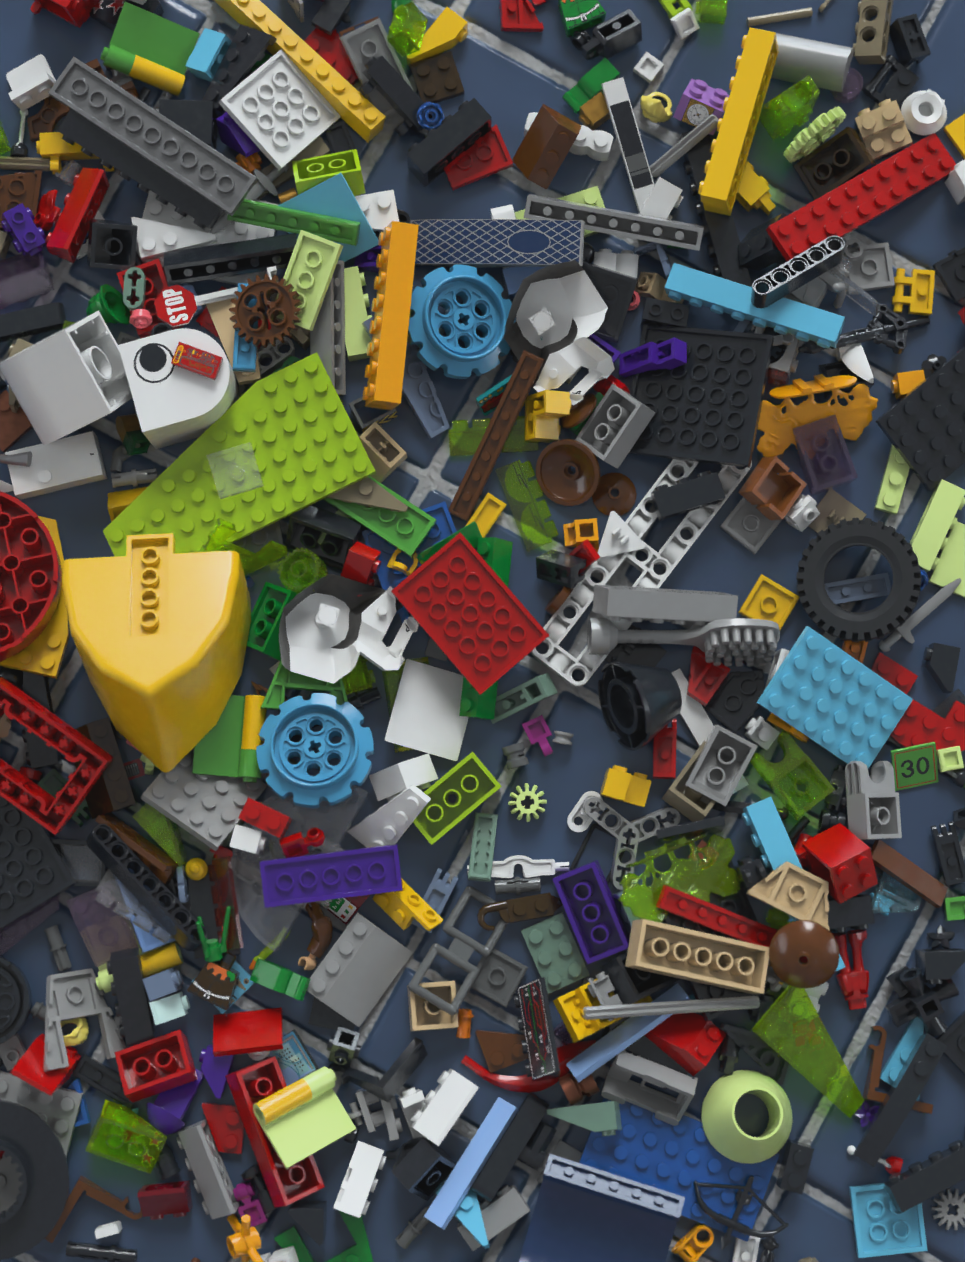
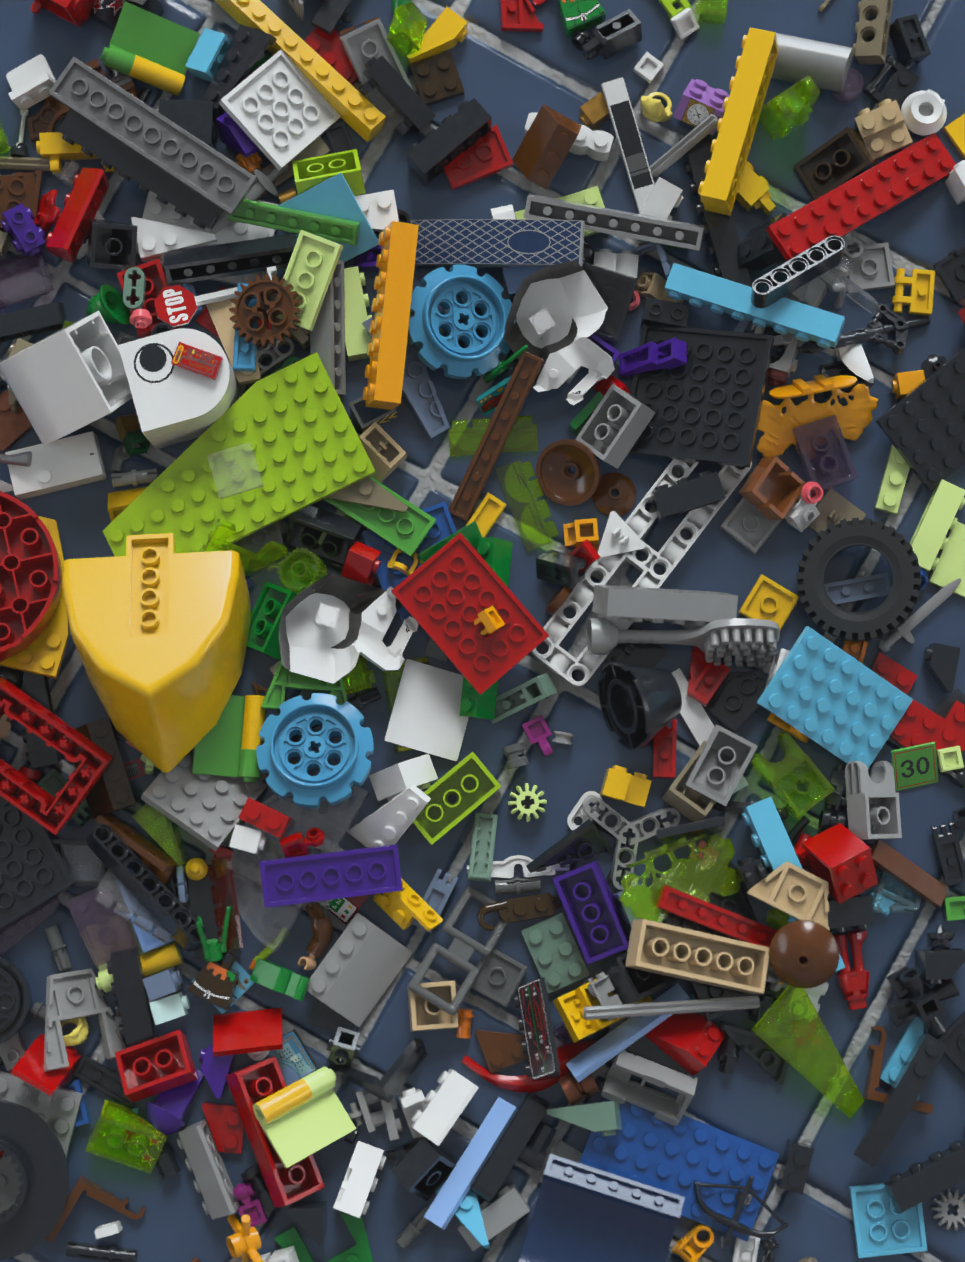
(165, 1199): dark red slope -> none
(436, 112): blue plate -> none
(490, 619): none -> light orange tile
(502, 366): none -> green piece
(543, 415): yellow brick -> none
(577, 845): none -> black wing
(579, 411): reddish brown dish -> none
(590, 84): green piece -> none
(720, 1122): yellowish green cone -> none
(761, 732): white bracket -> none
(781, 16): dark tan bar -> none
(817, 132): yellowish green gear -> none
(817, 492): none -> coral plate
(866, 1113): dark purple plant -> none
(892, 1164): red hinge -> none

